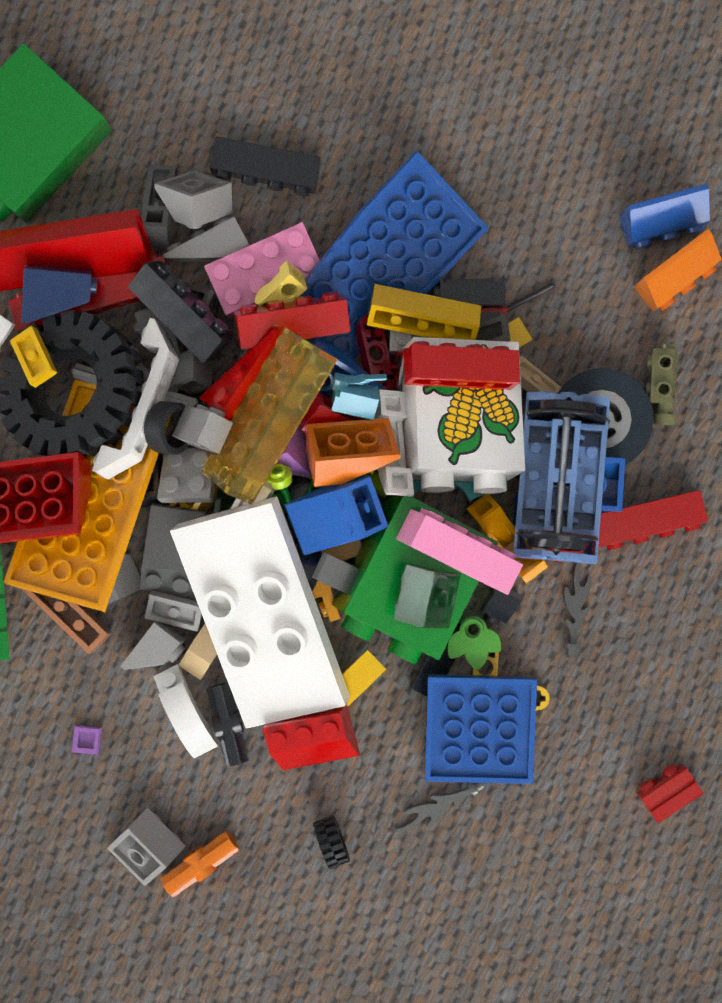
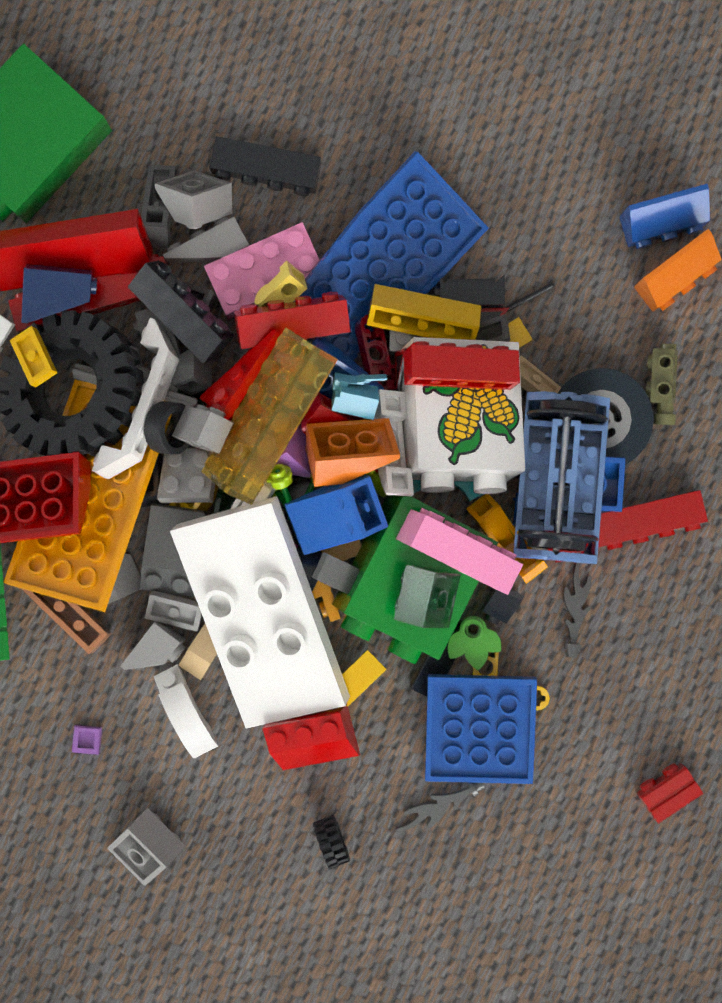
(199, 864): orange piece -> none
(227, 724): black piece -> none

